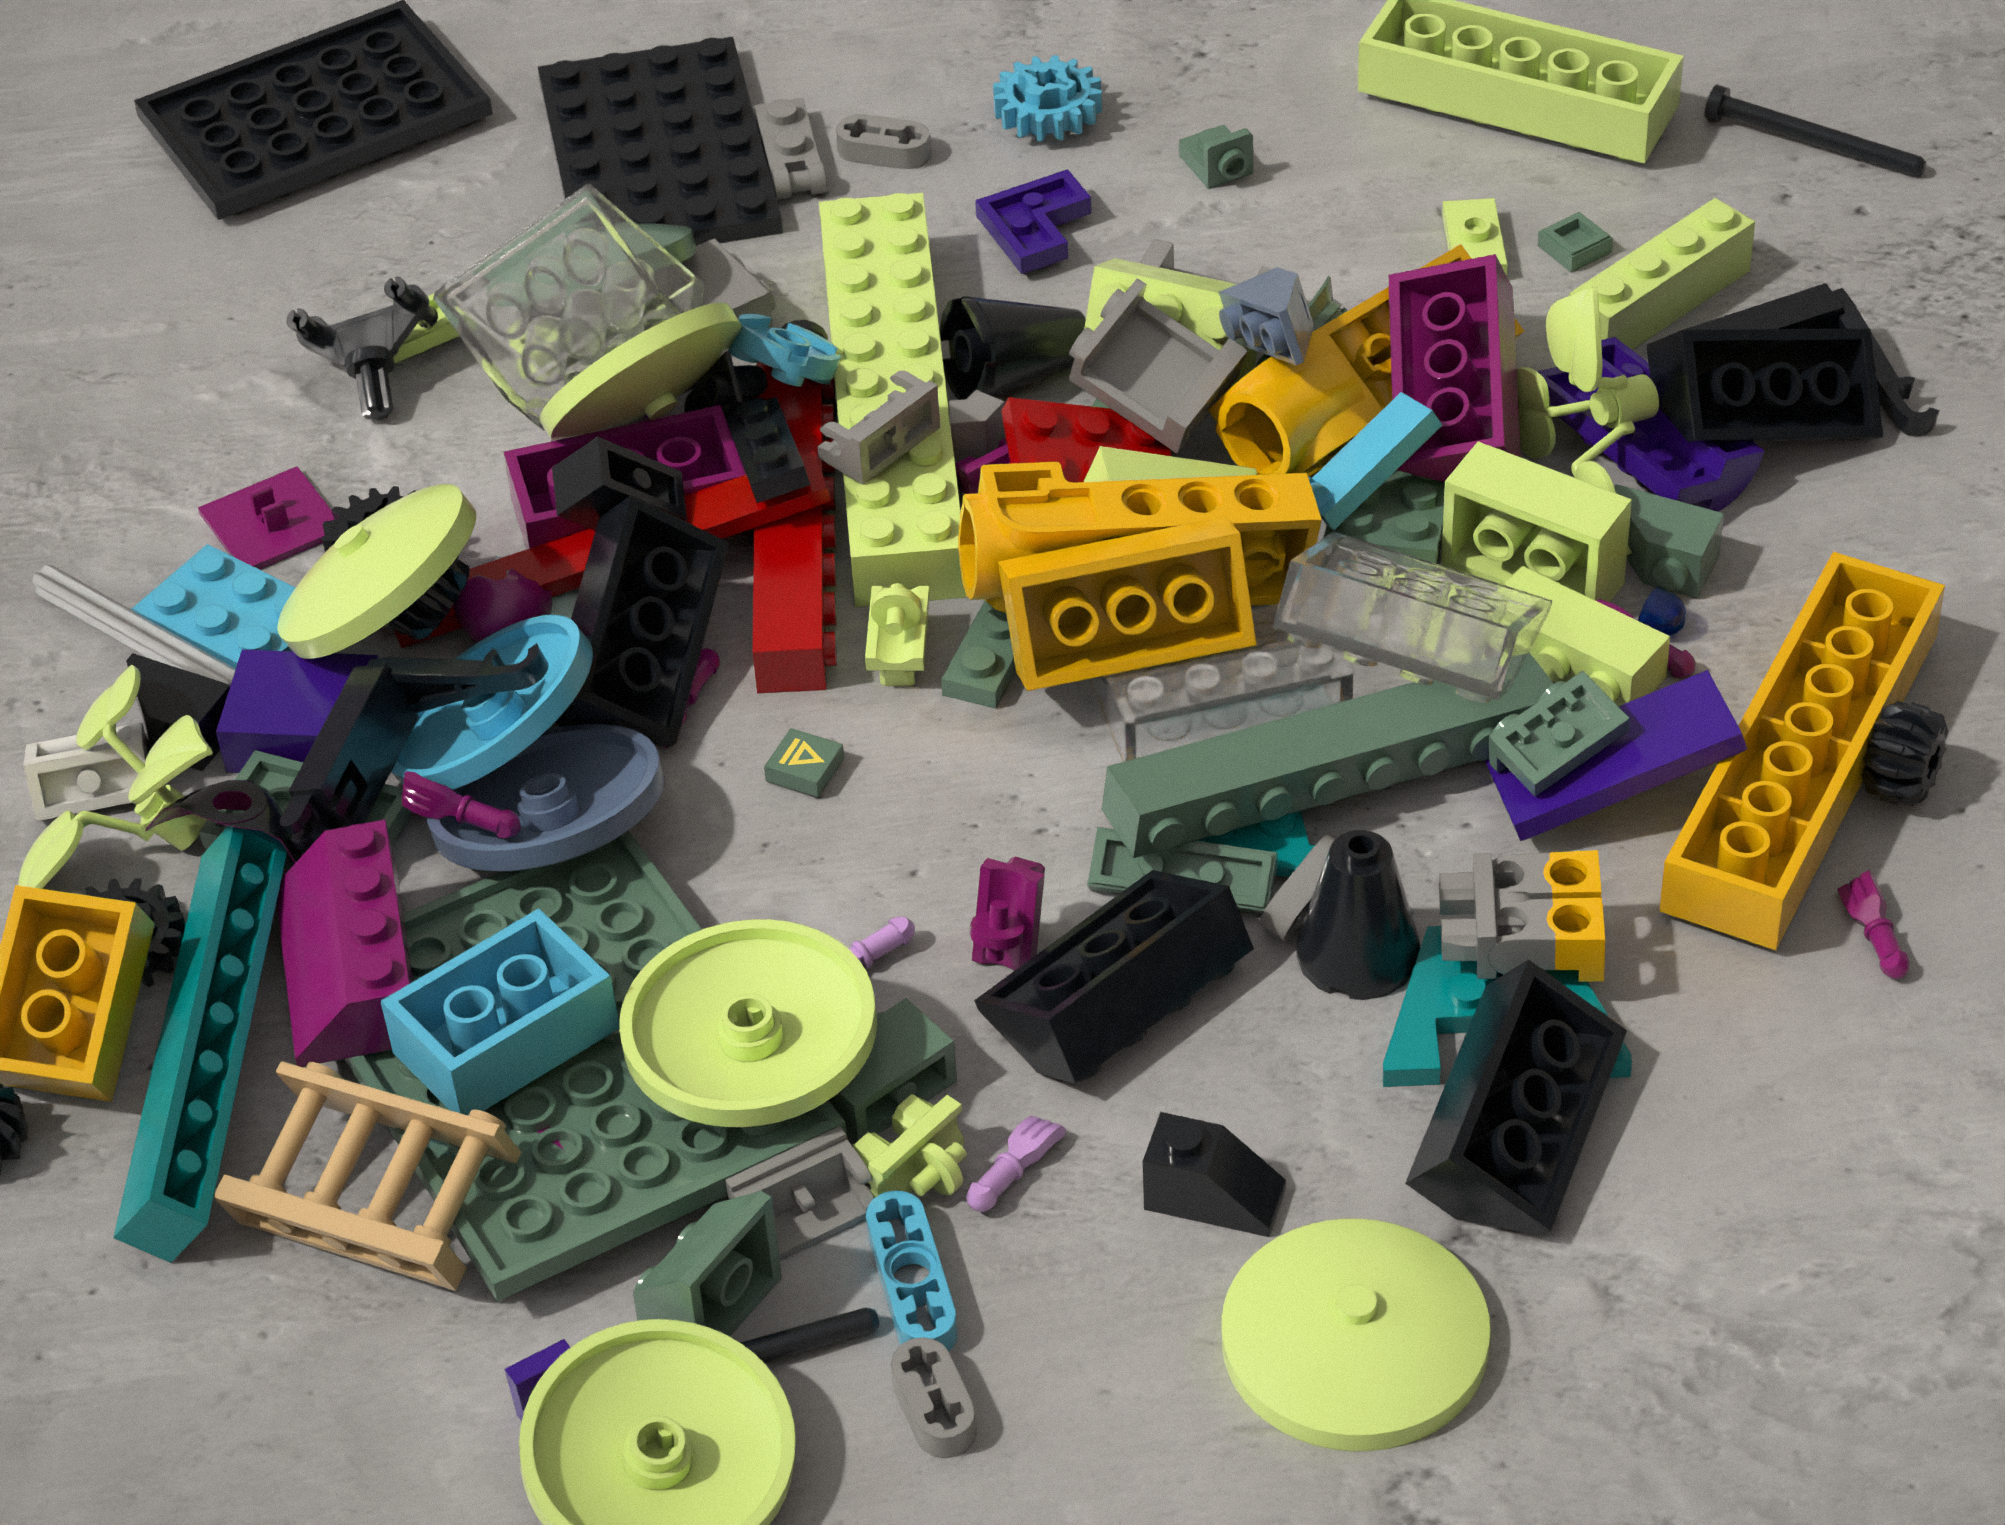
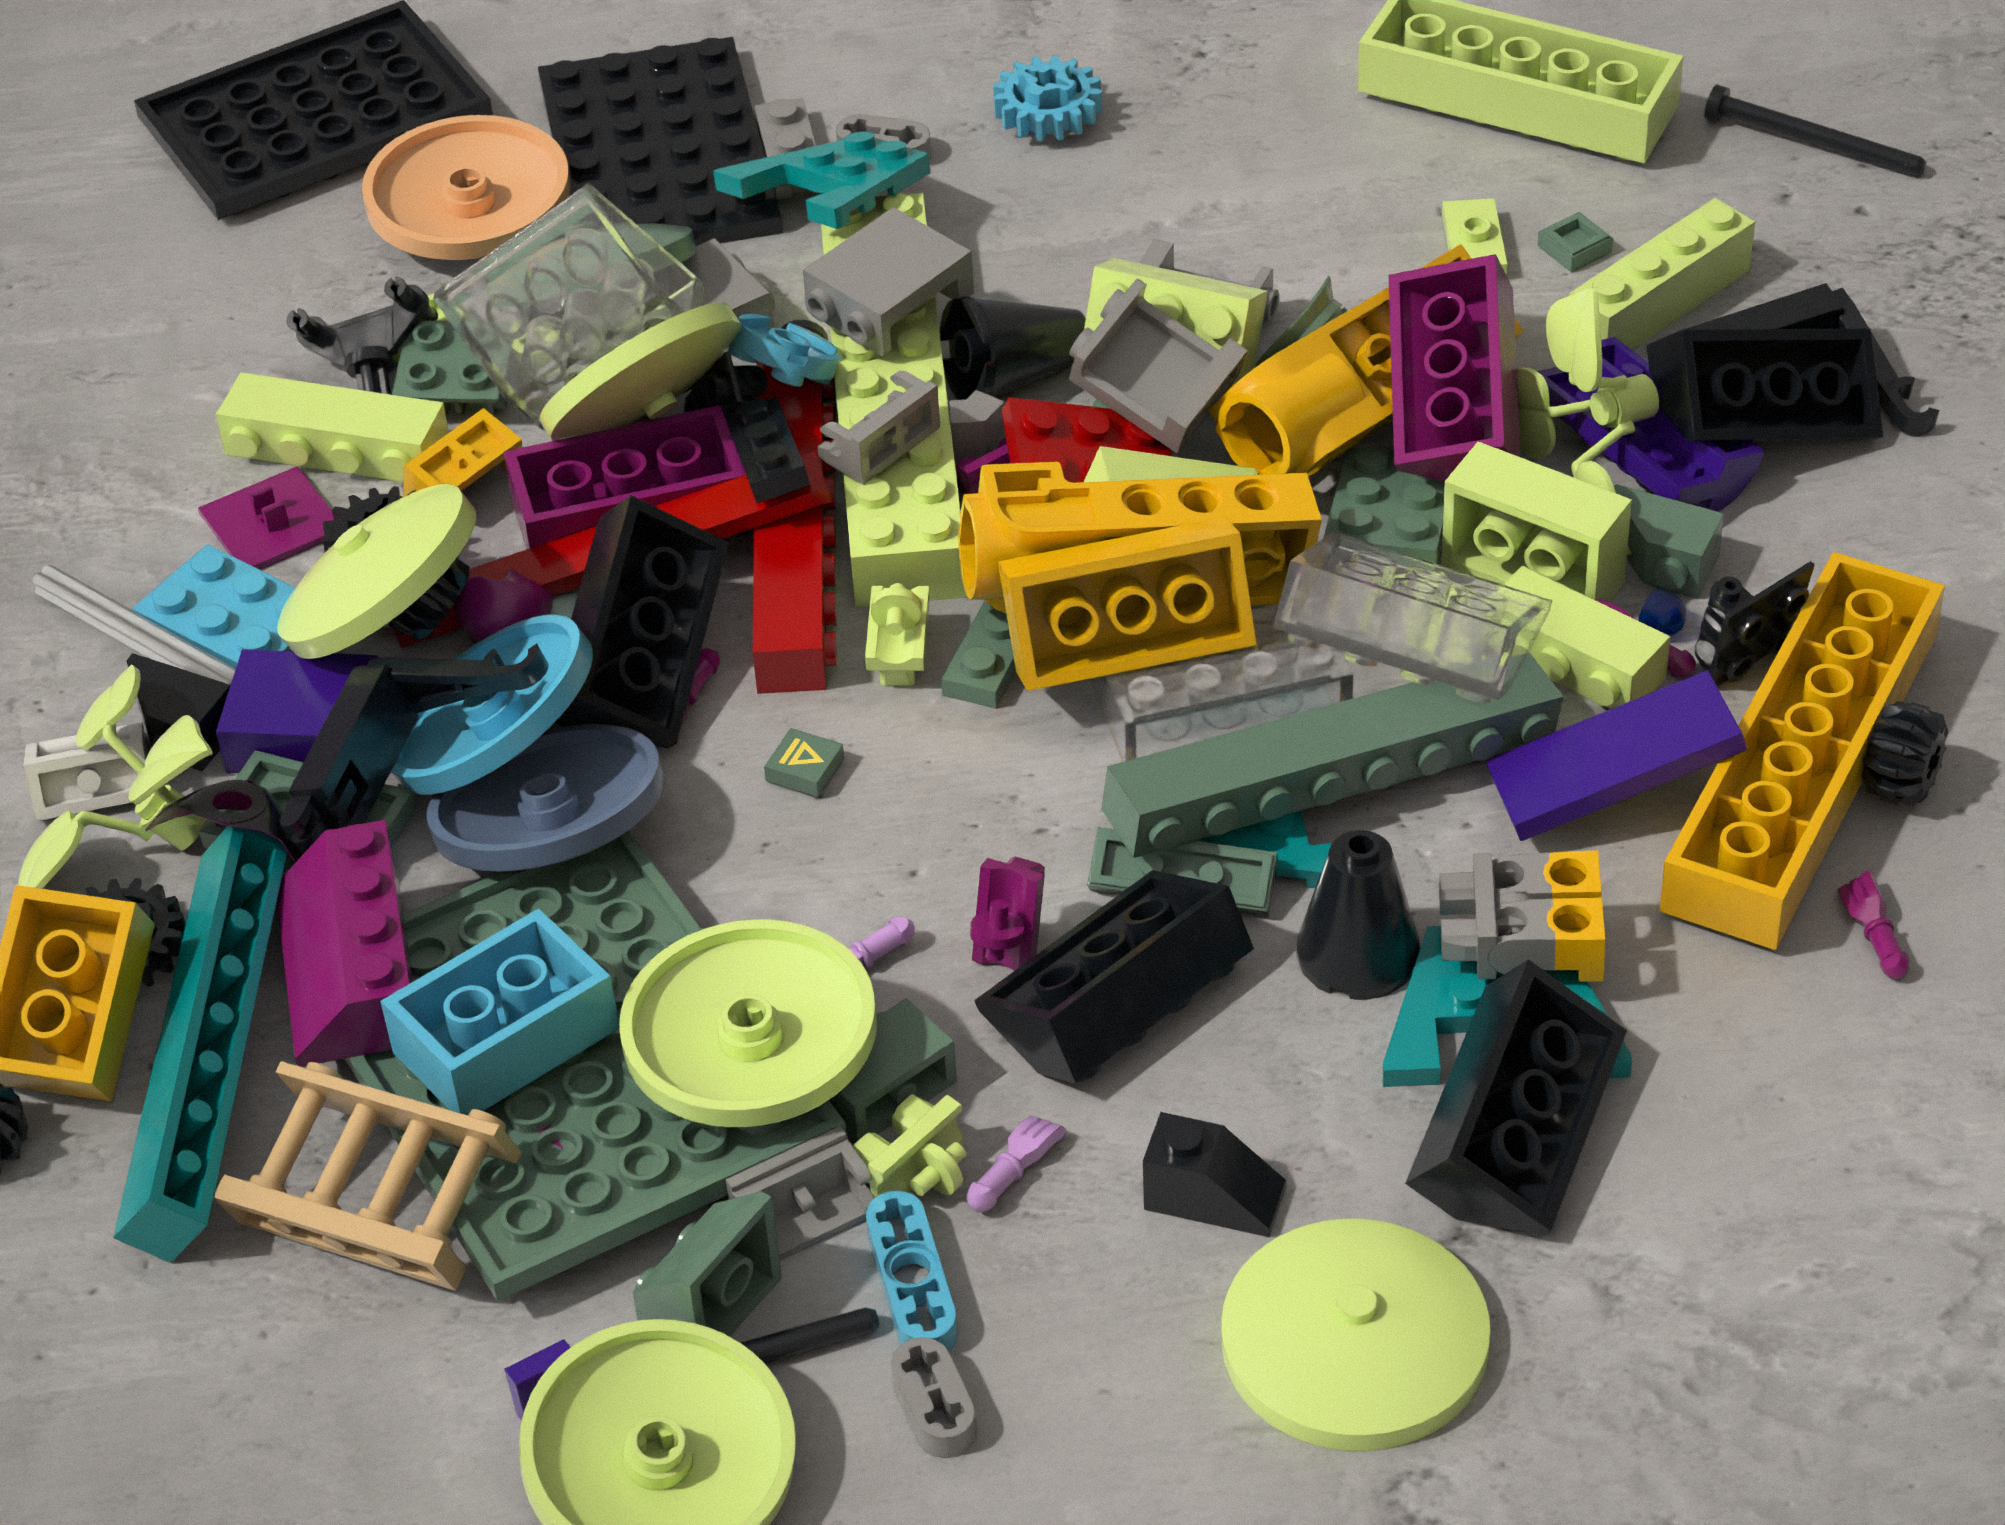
(327, 426): none -> yellowish green brick
(439, 801): magenta piece -> none
(443, 369): none -> sand green hinge
(462, 454): none -> yellow hinge
(463, 185): none -> light nougat dish
(605, 475): black slope -> none
(842, 171): none -> teal wing
(885, 276): none -> light grey panel
(1026, 217): dark purple plate -> none
(1218, 155): sand green bracket -> none
(1269, 315): sand blue slope -> none
(1289, 905): light grey beam -> none
(1371, 458): medium azure hinge -> none
(1556, 733): sand green bracket -> none
(1748, 627): none -> black hinge

